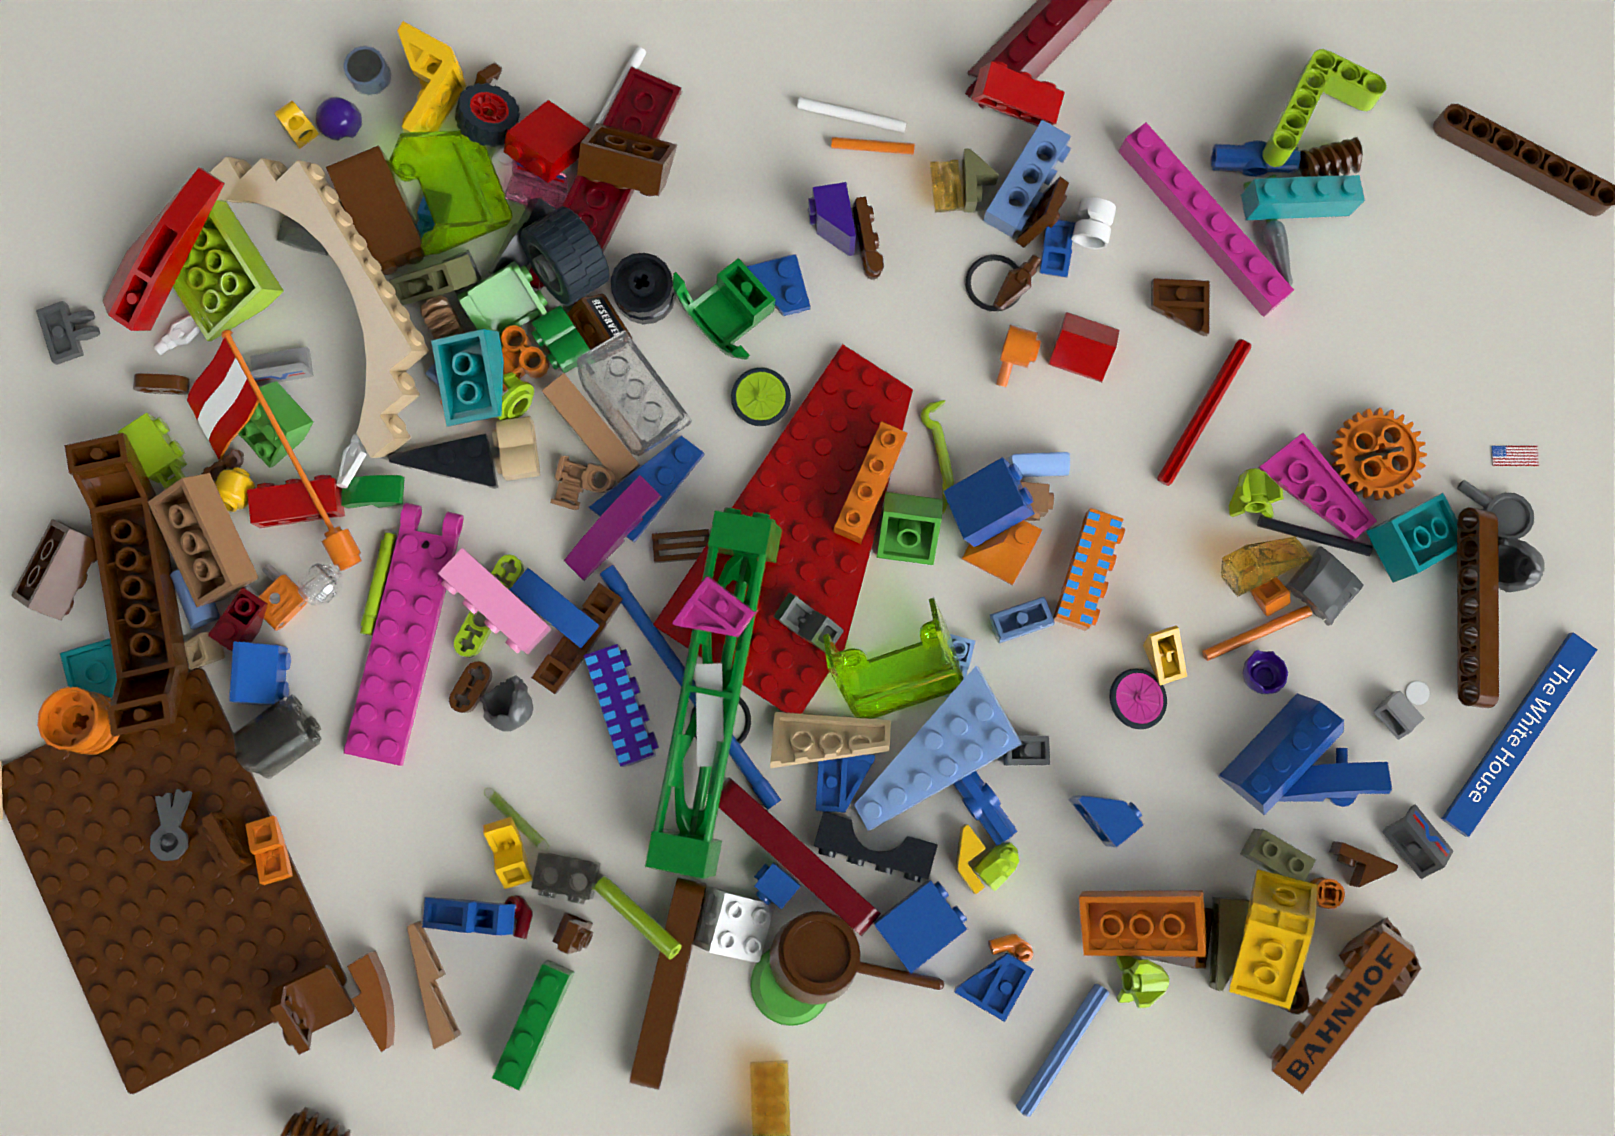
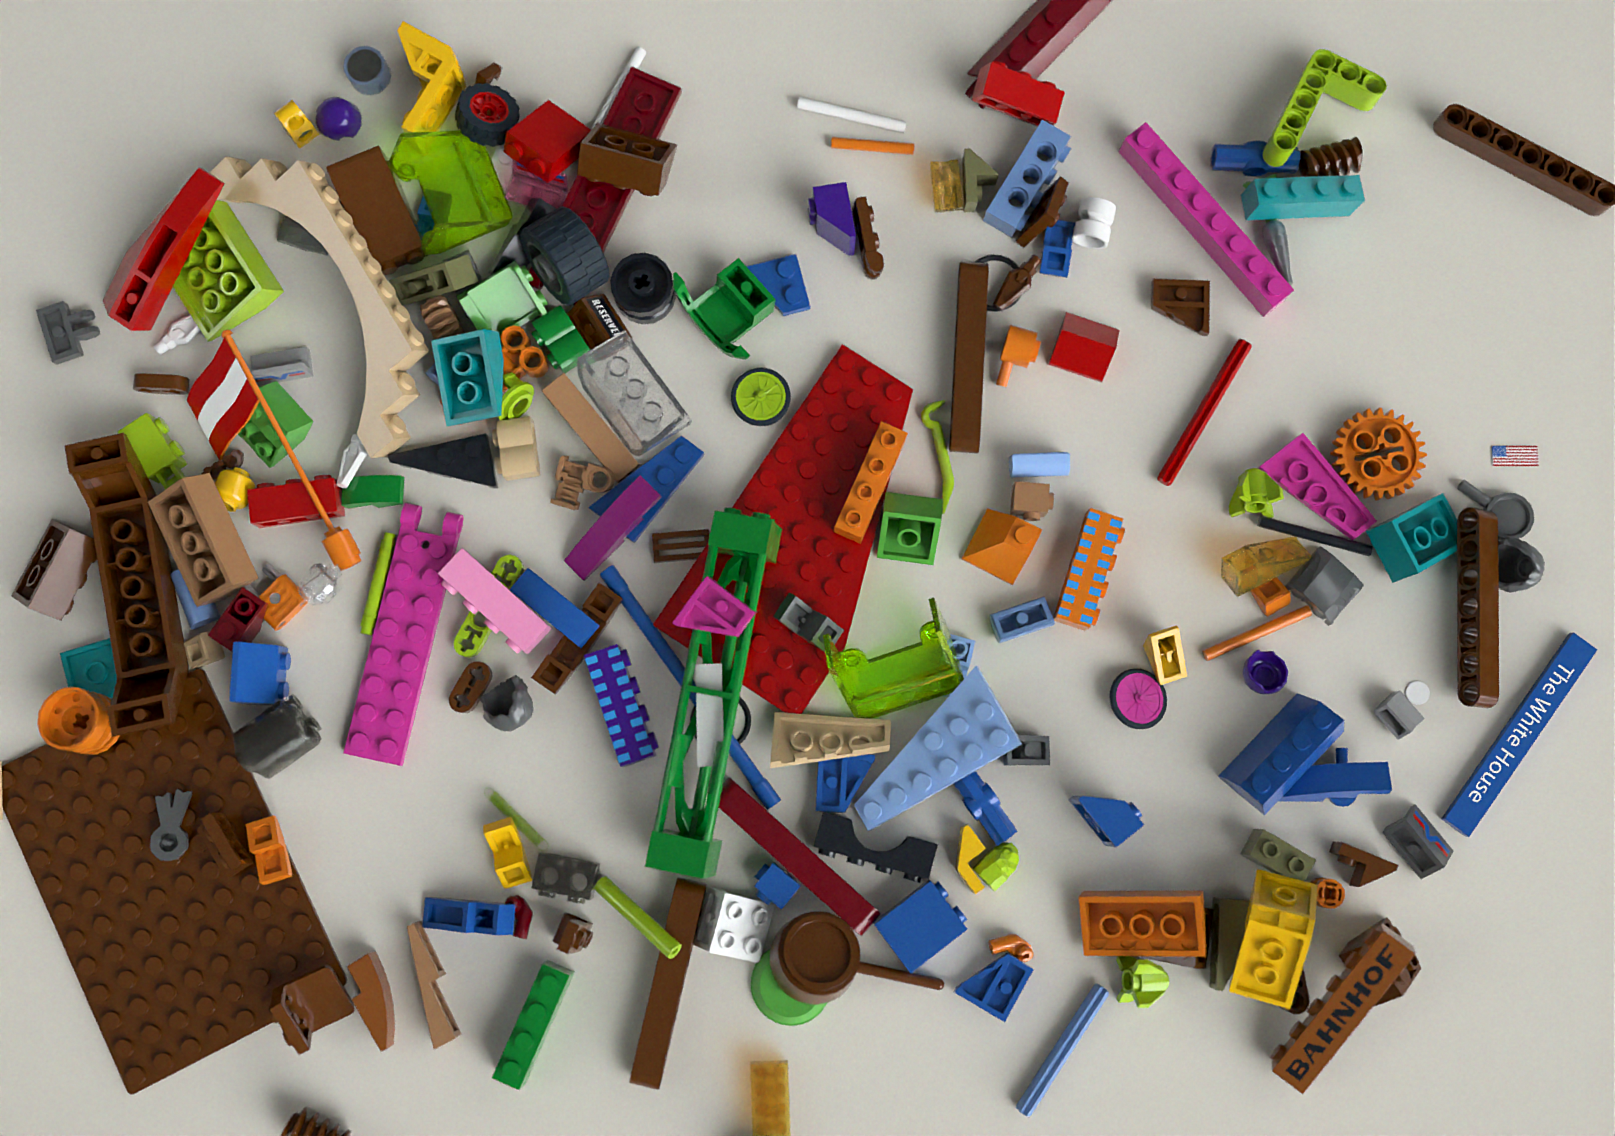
(969, 357): none -> reddish brown beam
(989, 501): blue brick -> none

